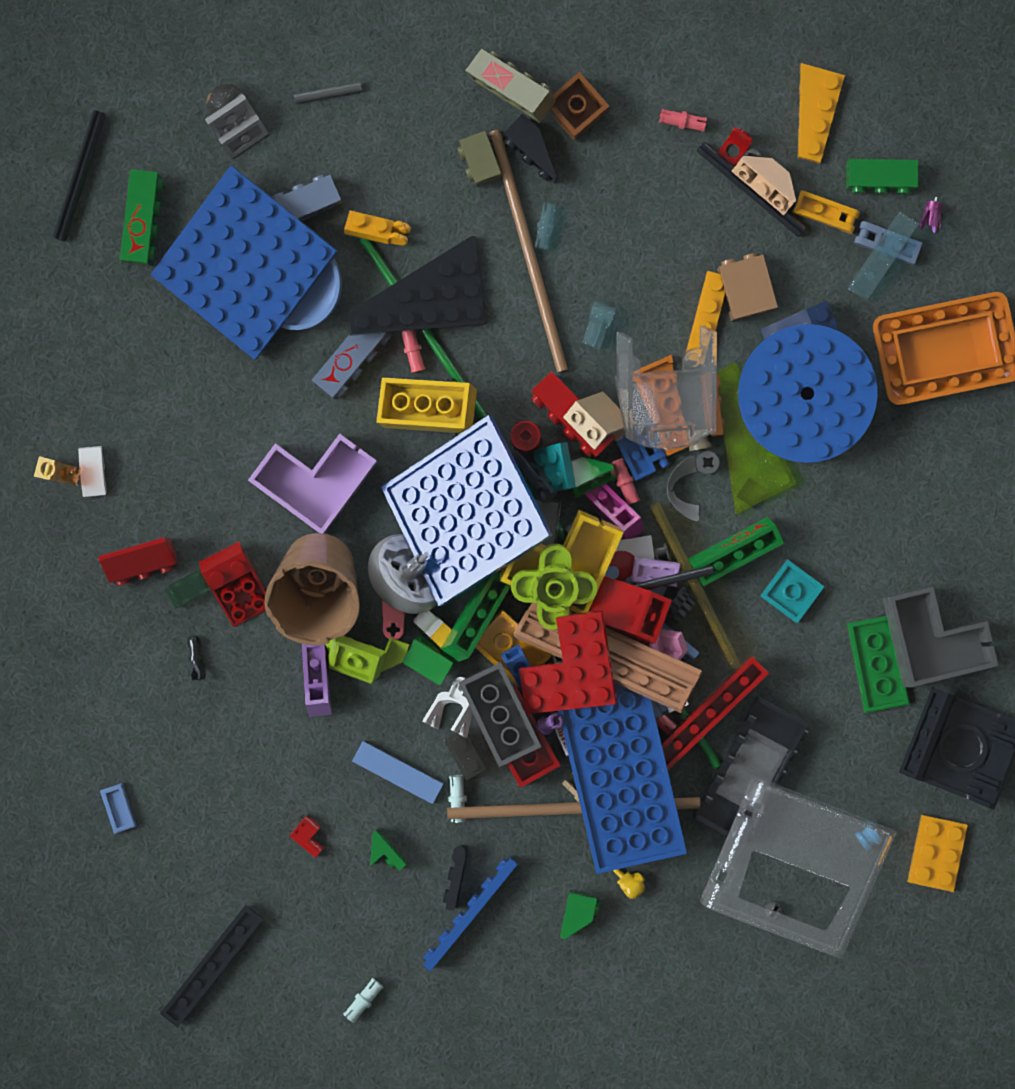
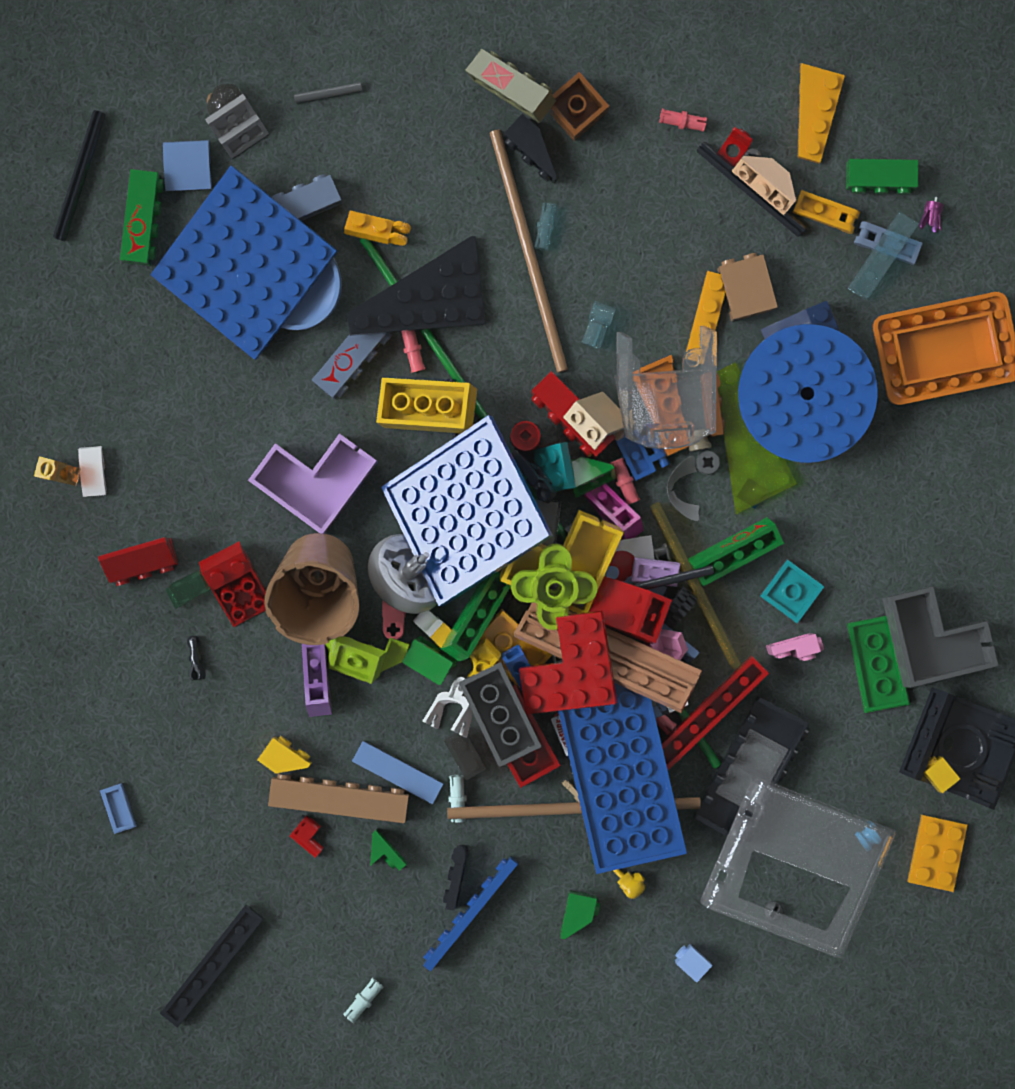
(187, 165): none -> medium blue slope
(282, 758): none -> yellow slope
(338, 799): none -> medium nougat brick
(479, 158): olive brick -> none
(483, 656): none -> yellow tile
(546, 724): medium lavender pin -> none
(692, 962): none -> light blue brick
(802, 647): none -> bright pink plate
(940, 774): none -> yellow brick

